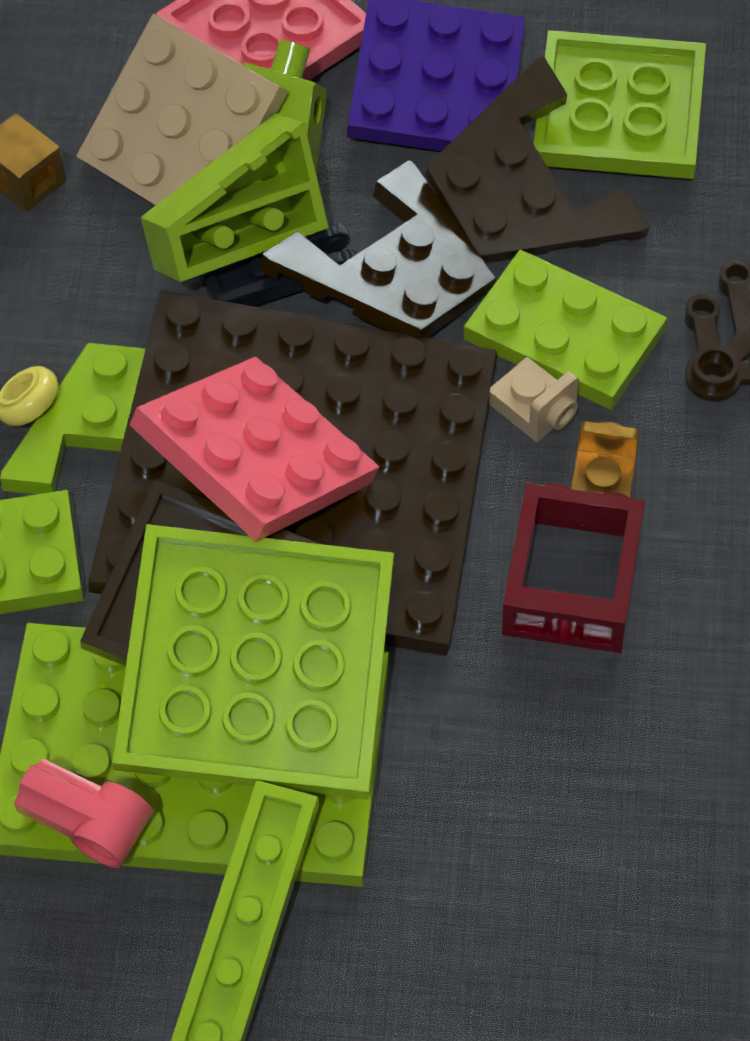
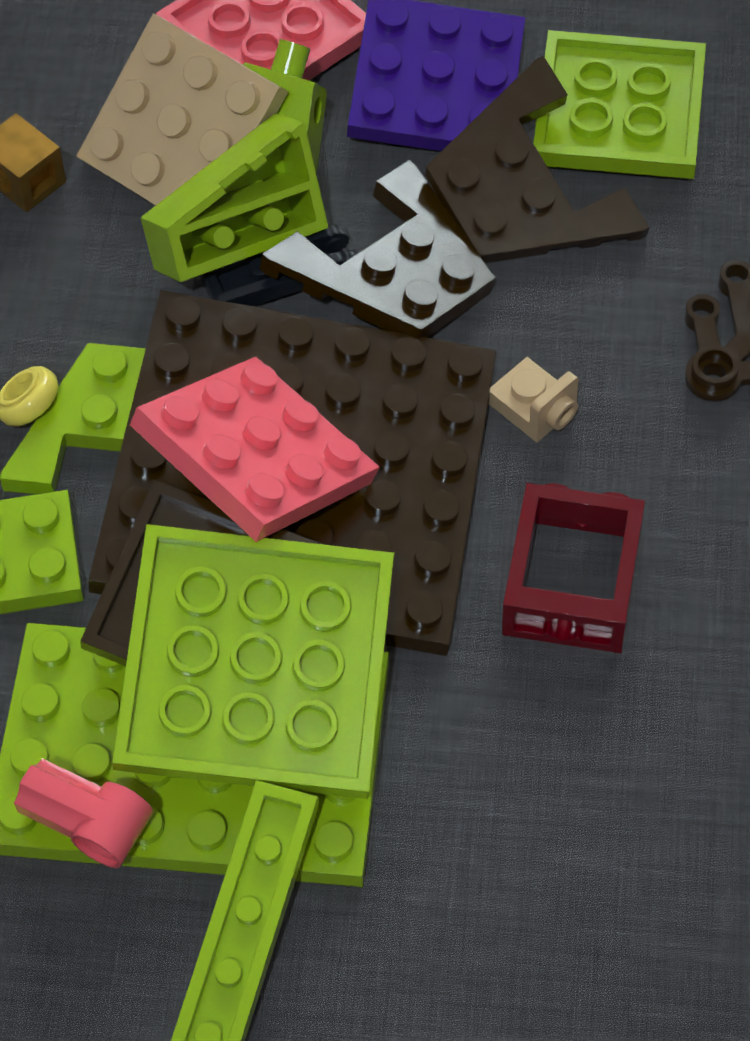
(566, 327): lime plate -> none
(605, 458): pearl gold bracket -> none

